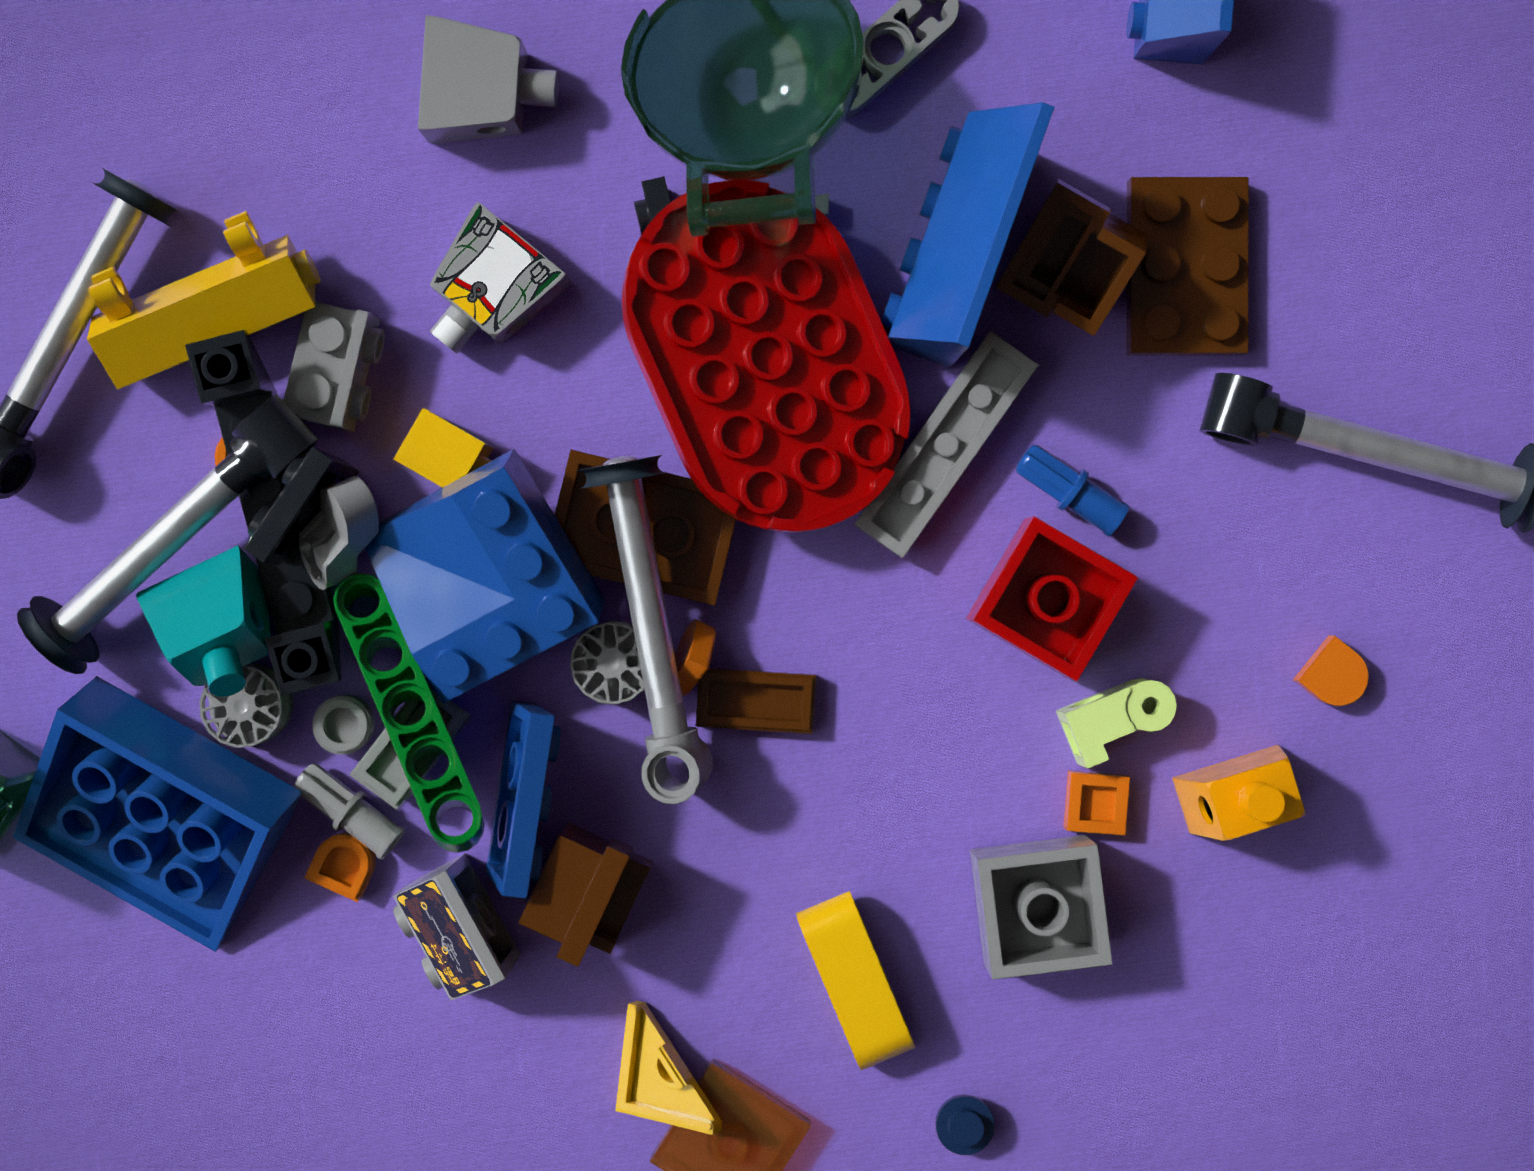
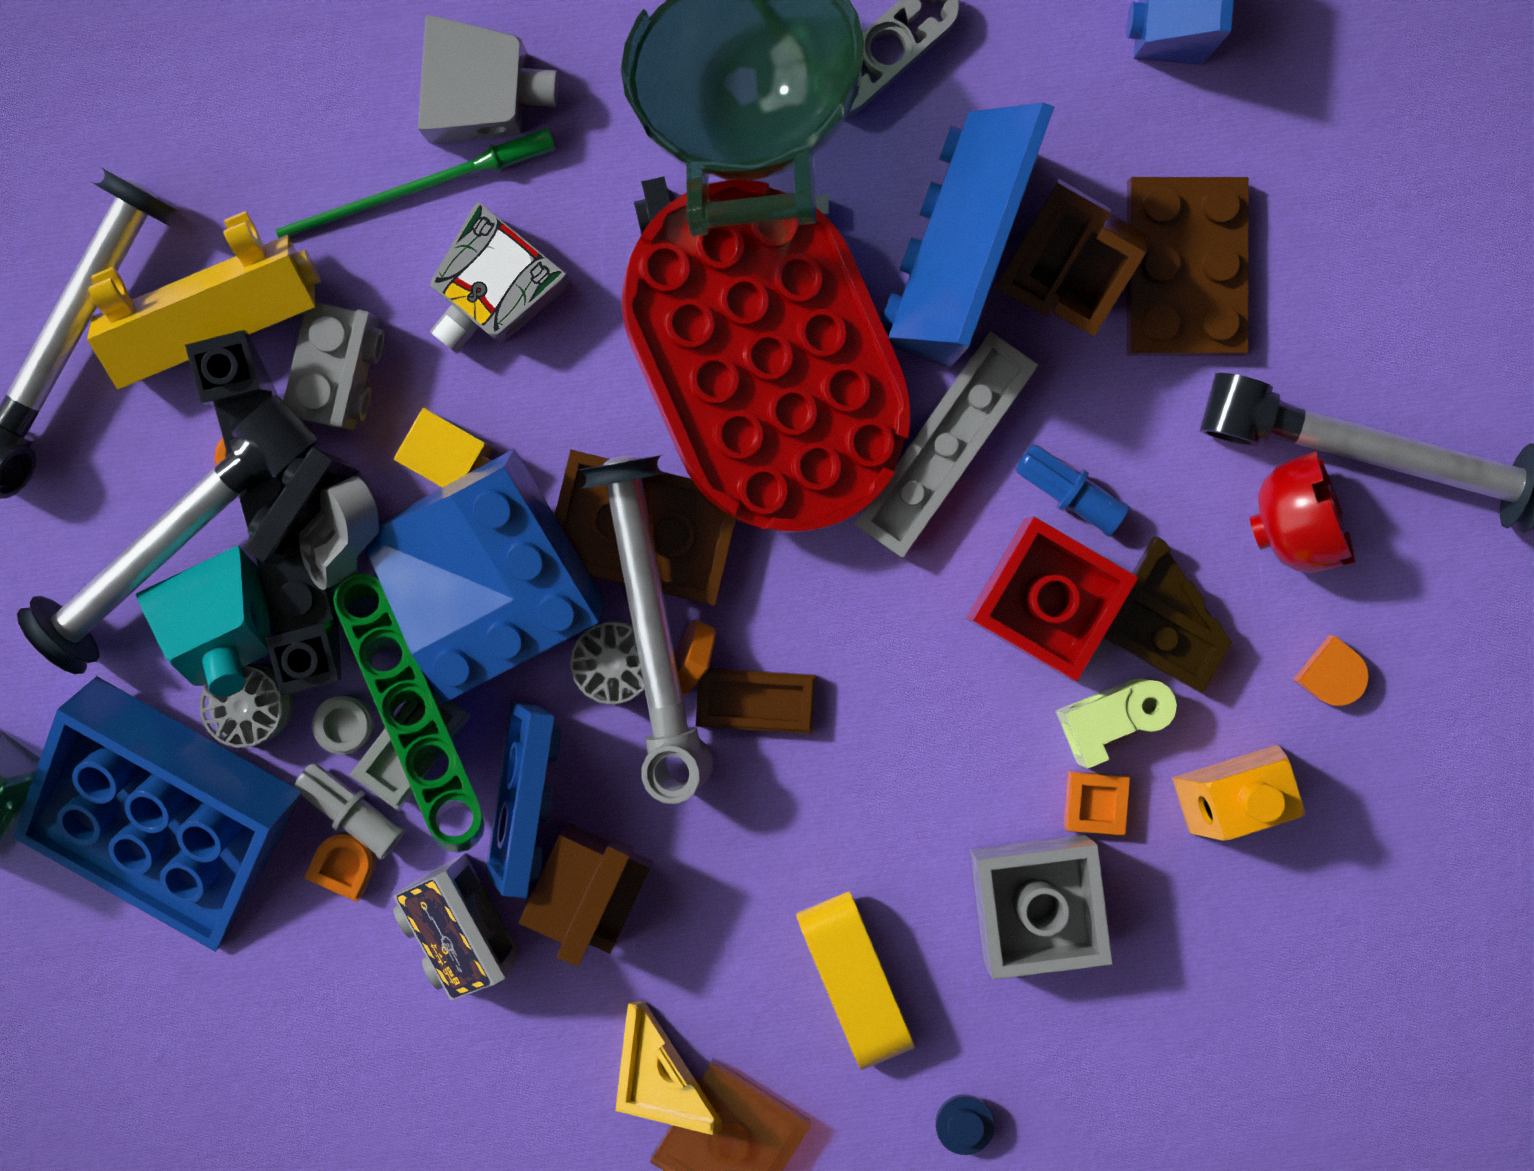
(494, 158): none -> green piece
(1168, 622): none -> dark brown wing
(1302, 517): none -> red cylinder

